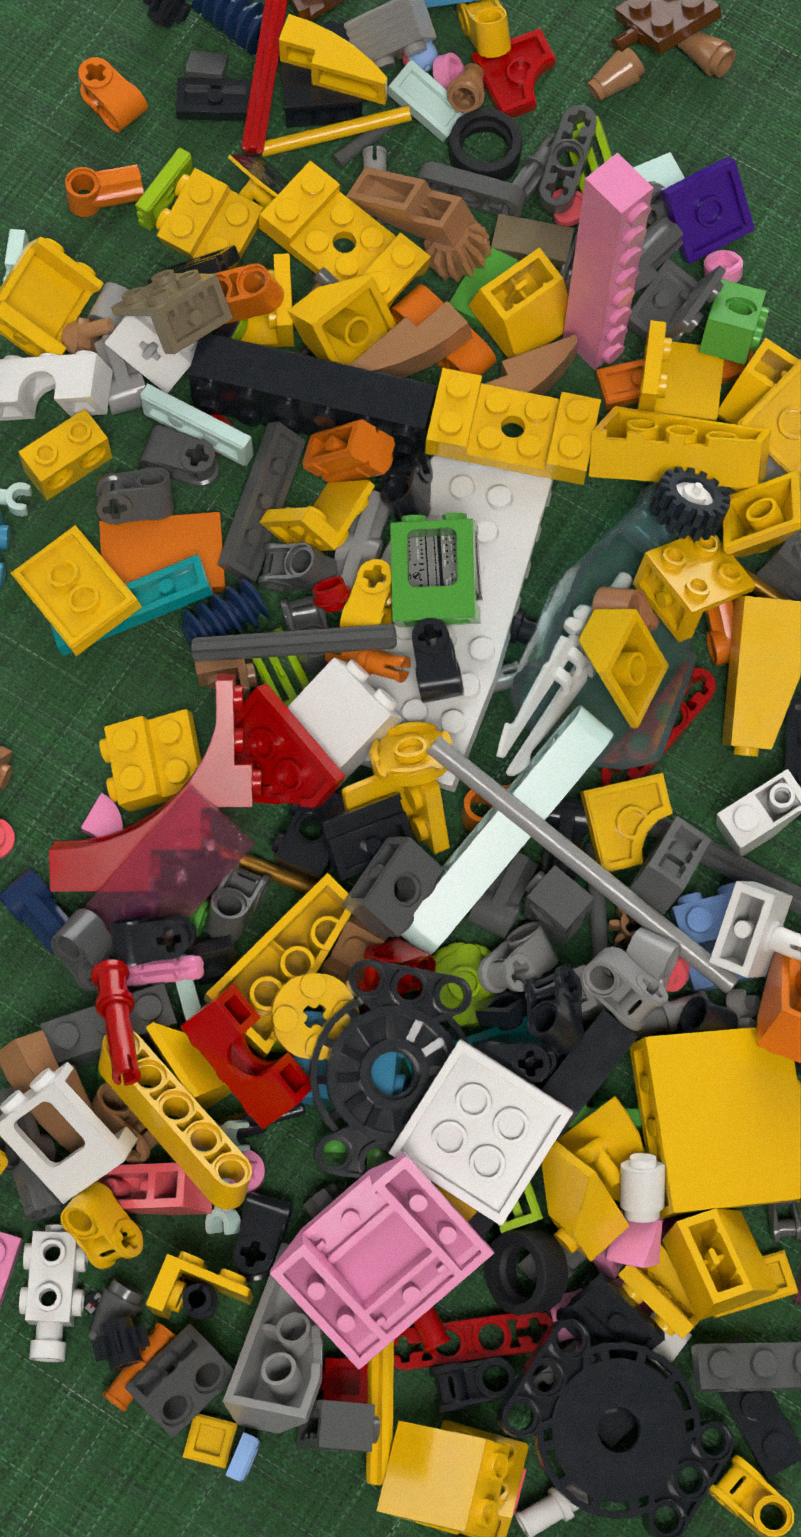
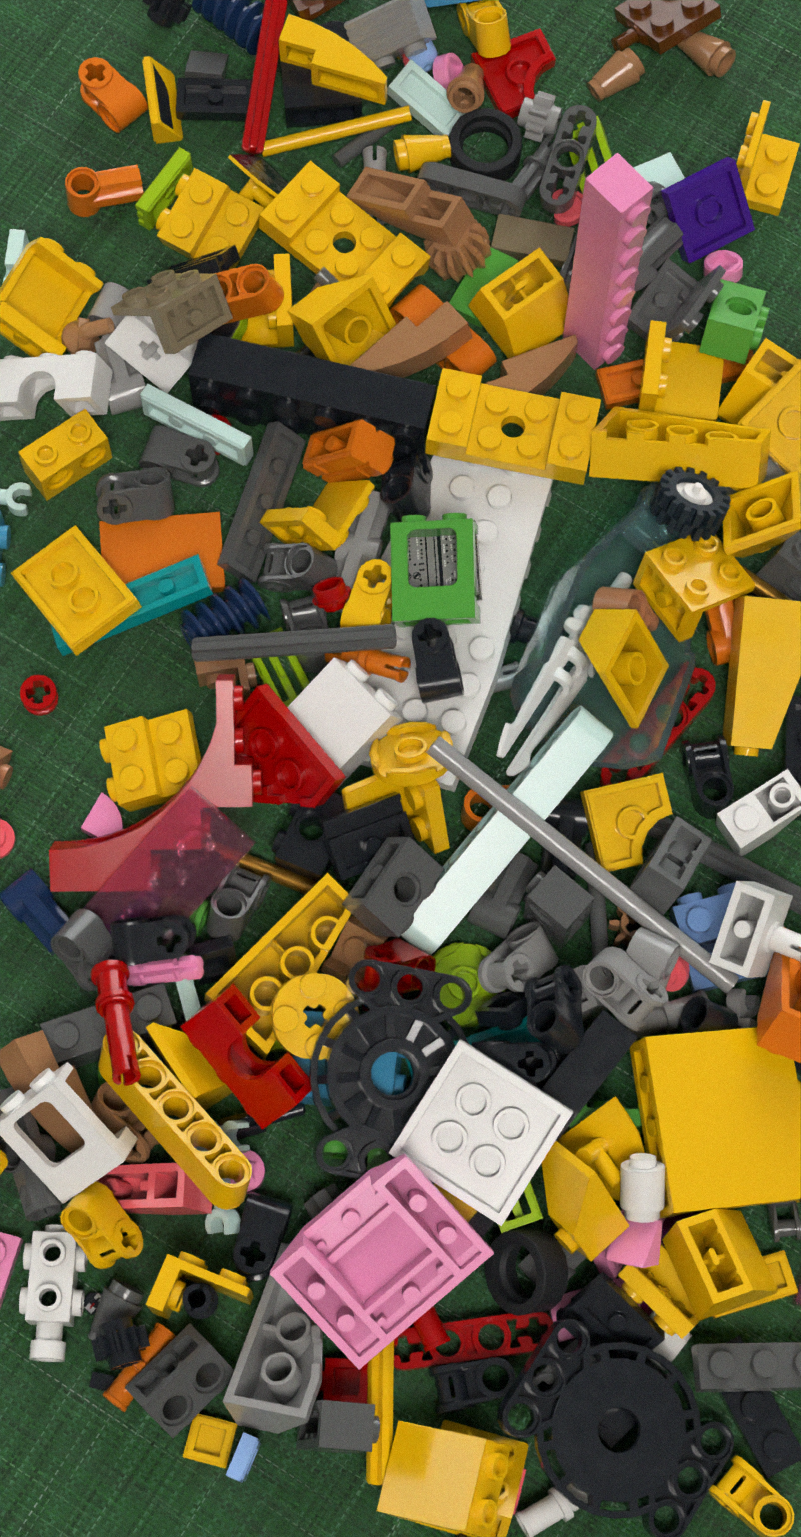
(29, 688): none -> red bush
(101, 1381): none -> black piece
(162, 102): none -> yellow slope
(415, 150): none -> yellow cone
(539, 116): none -> light grey gear
(708, 768): none -> black piece
(765, 165): none -> yellow bracket

